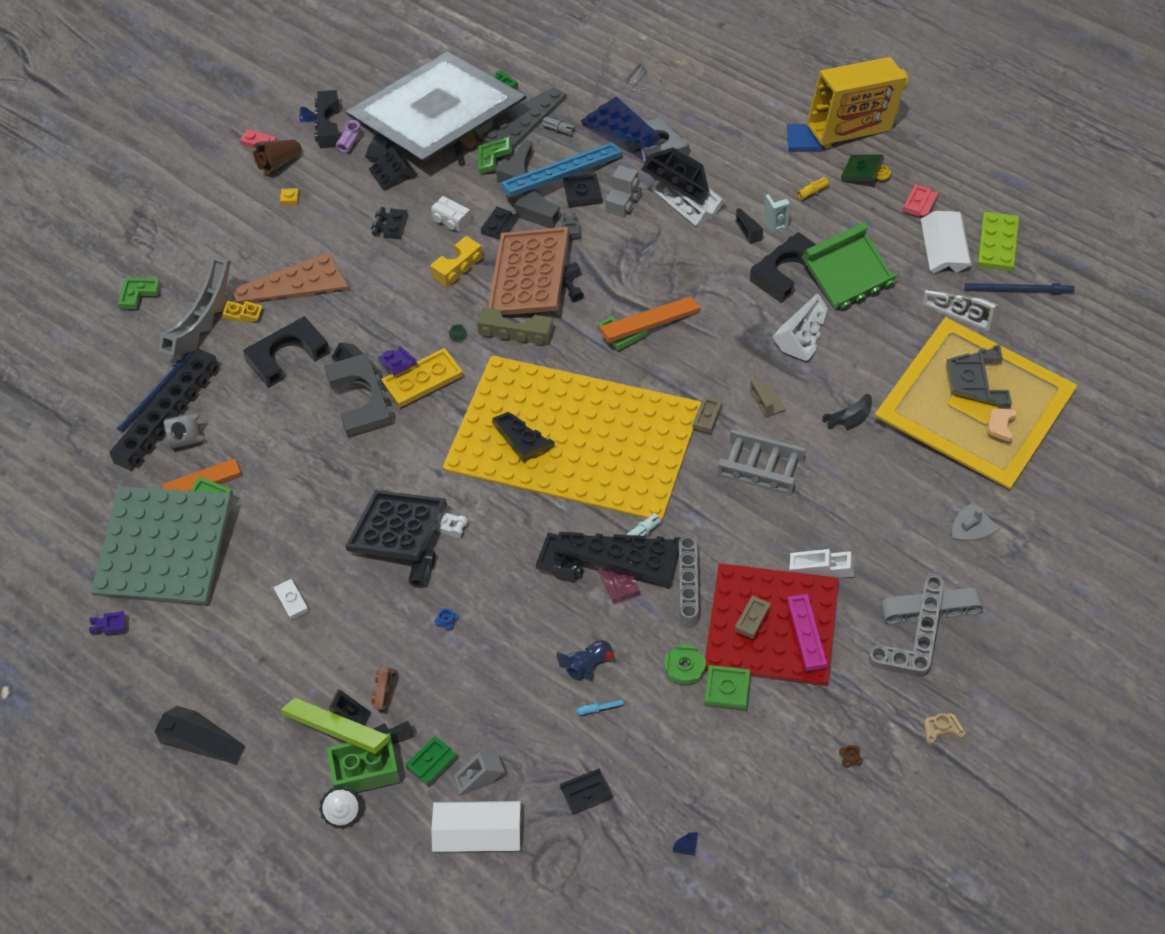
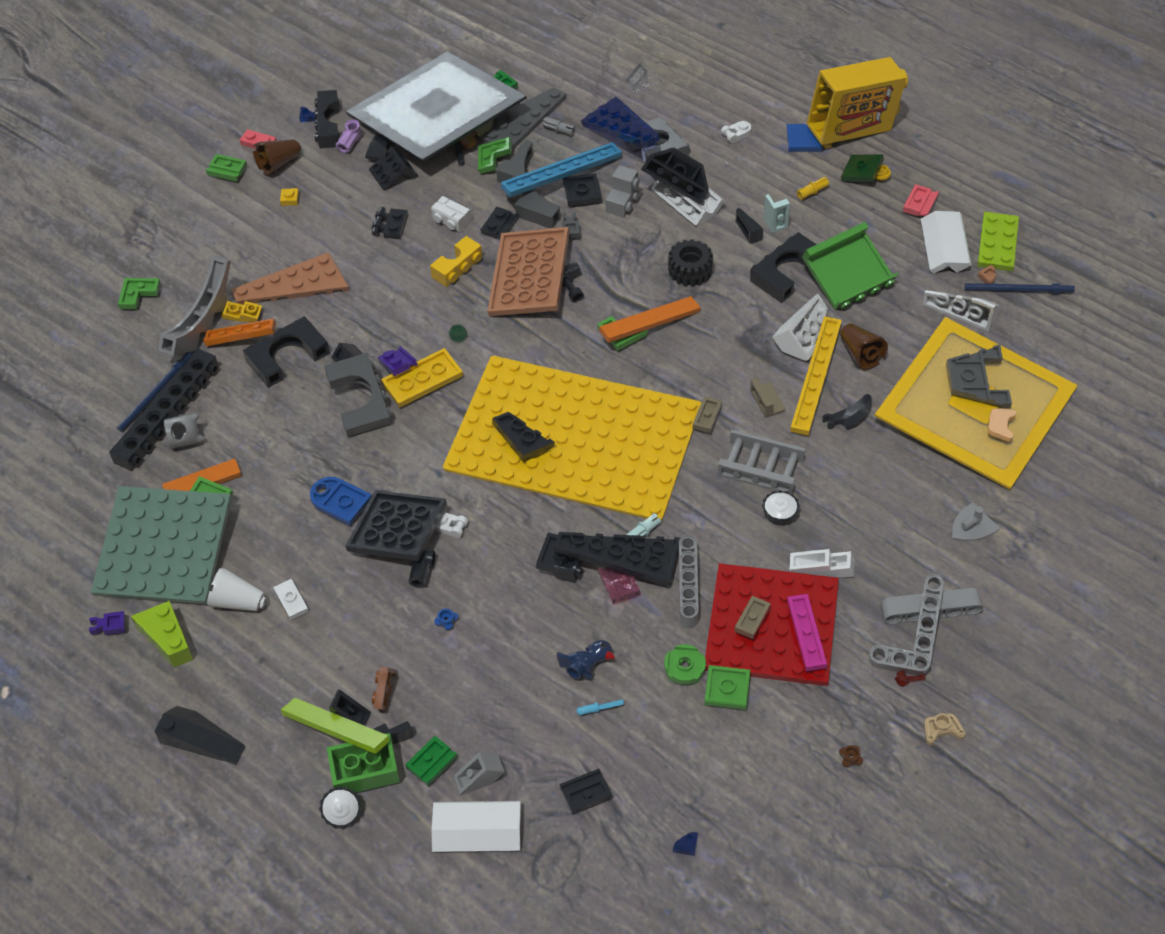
(164, 632): none -> lime wedge
(226, 167): none -> bright green plate
(234, 593): none -> white cone
(240, 332): none -> orange tile
(340, 499): none -> blue plate
(536, 330): olive arch -> none
(690, 262): none -> black tyre
(736, 131): none -> white plate
(780, 506): none -> white piece
(816, 376): none -> yellow plate
(864, 345): none -> reddish brown cone
(904, 680): none -> clear red hand
(987, 275): none -> nougat tile

